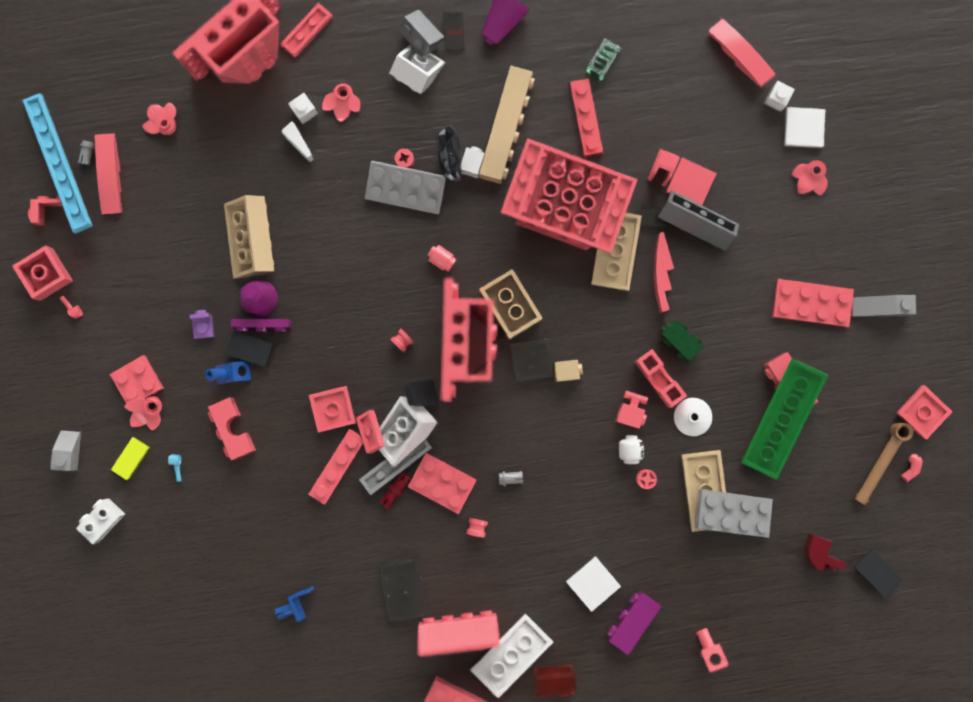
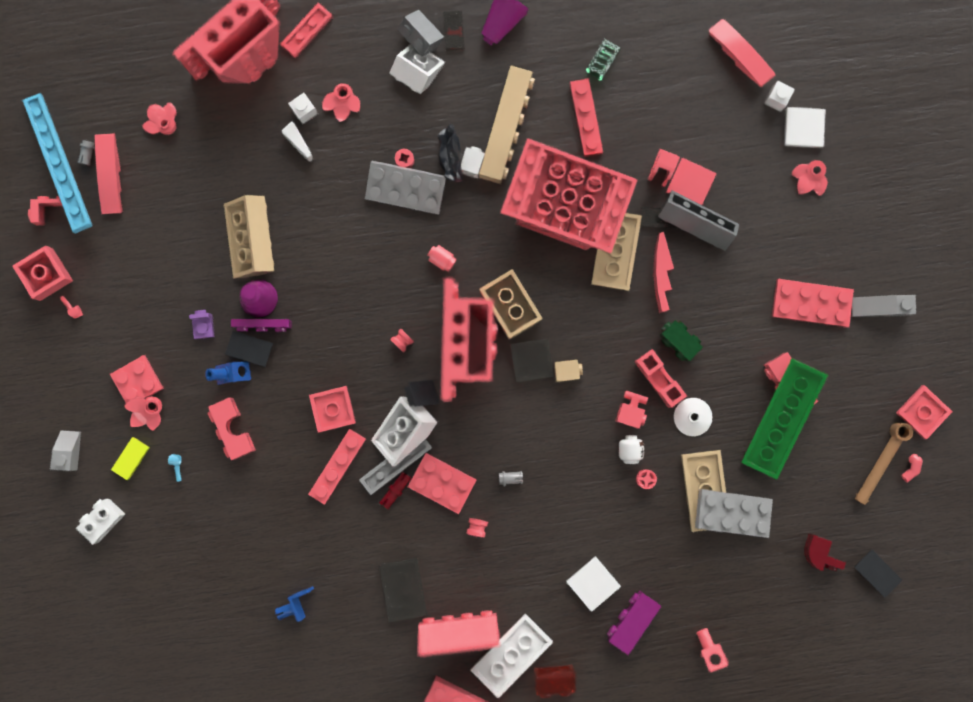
(370, 431): coral plate -> none

